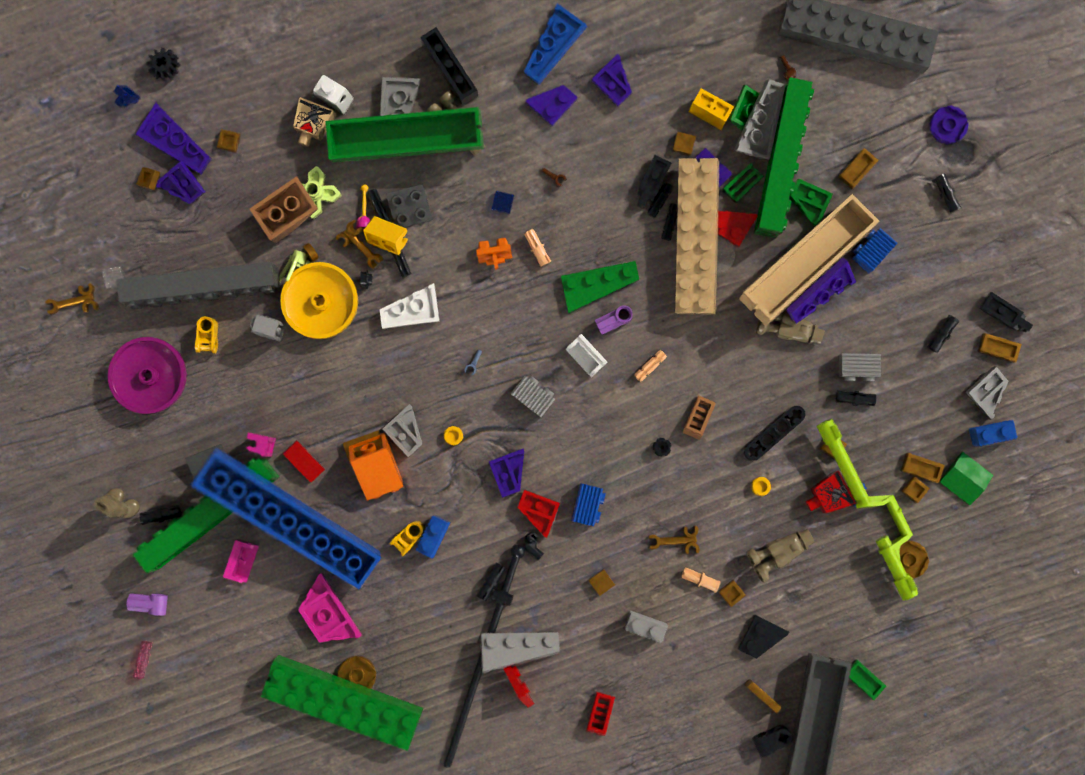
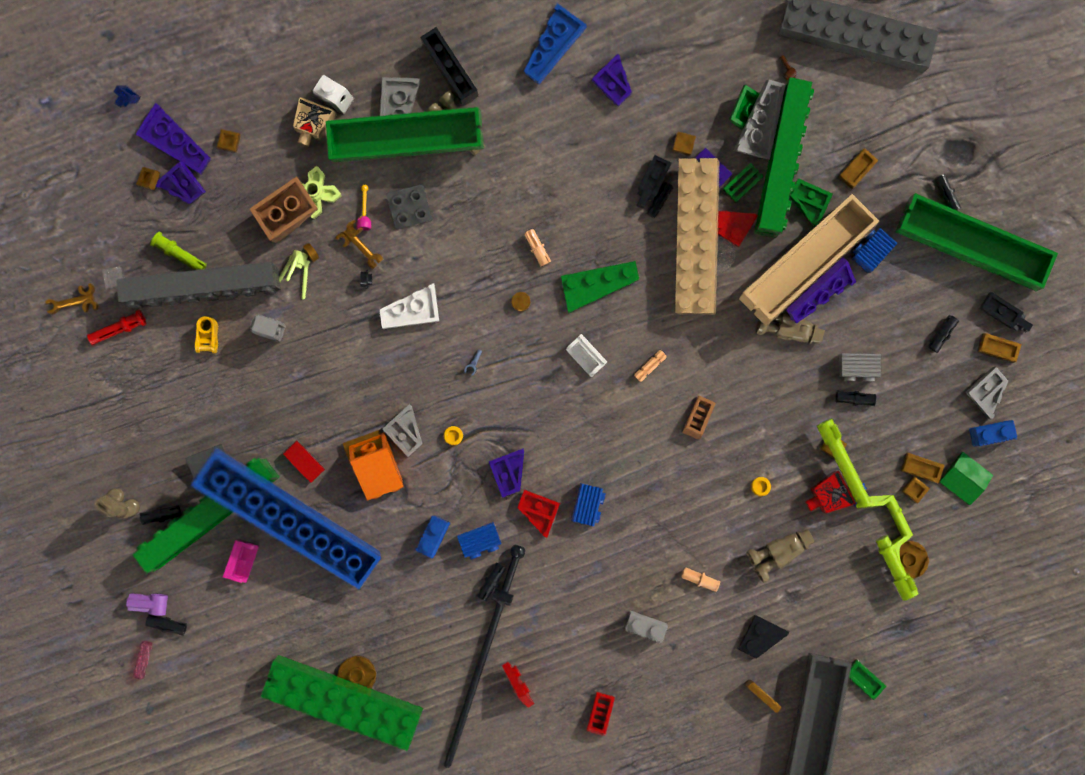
(124, 324): none -> red pin
(147, 375): magenta dish -> none
(163, 57): black gear -> none
(166, 624): none -> black pin
(171, 248): none -> lime pin
(263, 444): dark pink hinge -> none
(319, 300): yellow dish -> none
(327, 614): dark pink wing -> none
(381, 213): black axle -> none
(385, 235): yellow hinge -> none
(405, 539): yellow piece -> none
(479, 540): none -> blue brick
(494, 255): orange hips -> none
(502, 202): clear blue tile -> none
(515, 648): light grey wing -> none
(520, 301): none -> pearl gold tile
(531, 545): black arm -> none
(533, 396): light grey brick -> none
(552, 103): dark purple wing -> none
(554, 176): reddish brown hand -> none
(601, 582): pearl gold tile -> none
(611, 320): medium lavender piece -> none
(665, 451): black plate -> none
(670, 222): black axle -> none
(689, 540): pearl gold bar -> none
(711, 109): yellow hinge -> none
(732, 593): pearl gold tile -> none
(770, 741): black piece -> none
(776, 435): black beam -> none
(948, 124): dark purple tile -> none
(976, 242): none -> green piece

